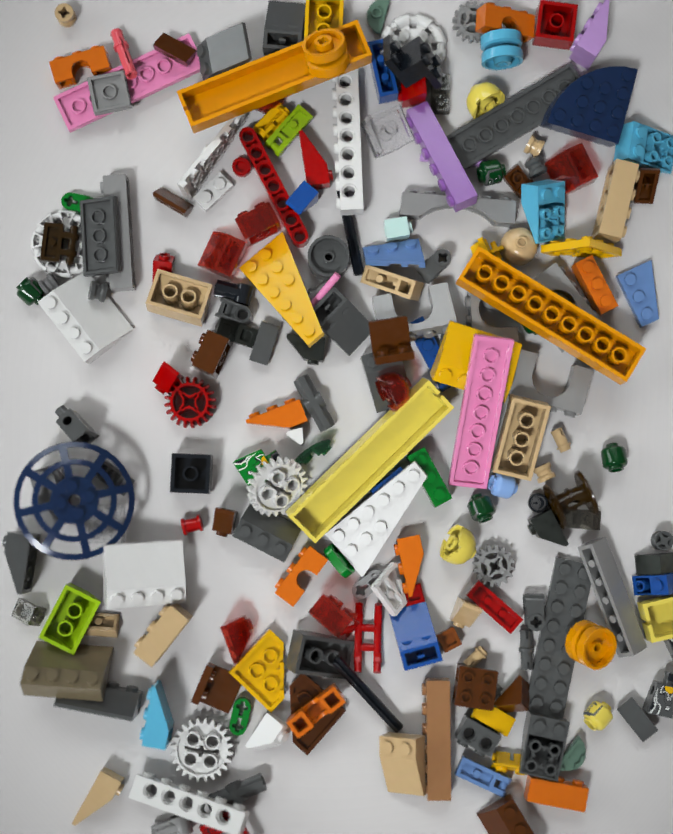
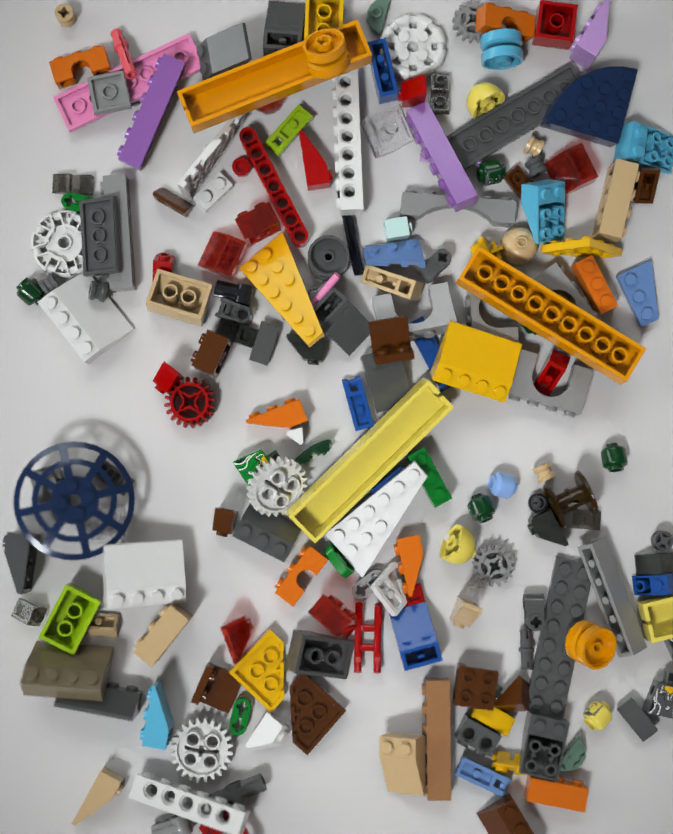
(52, 243): dark brown plate -> none
(73, 184): none -> clear smoke slope
(75, 426): dark grey torso -> none
(152, 111): none -> medium lavender brick
(174, 49): reddish brown slope -> none
(191, 473): black brick -> none
(192, 524): red bush -> none
(271, 121): yellow hinge -> none
(303, 198): blue slope -> none
(314, 403): dark grey piece -> none
(315, 709): orange arch -> none
(358, 404): none -> blue plate
(367, 694): black axle -> none
(394, 389): clear red cylinder -> none
(412, 62): black bracket -> none
(448, 639): dark orange plate -> none
(476, 657): tan pin -> none
(480, 411): bright pink plate -> none
(494, 607): red plate -> none
(520, 437): tan brick -> none
(551, 372): none -> red slope
(561, 440): tan pin -> none

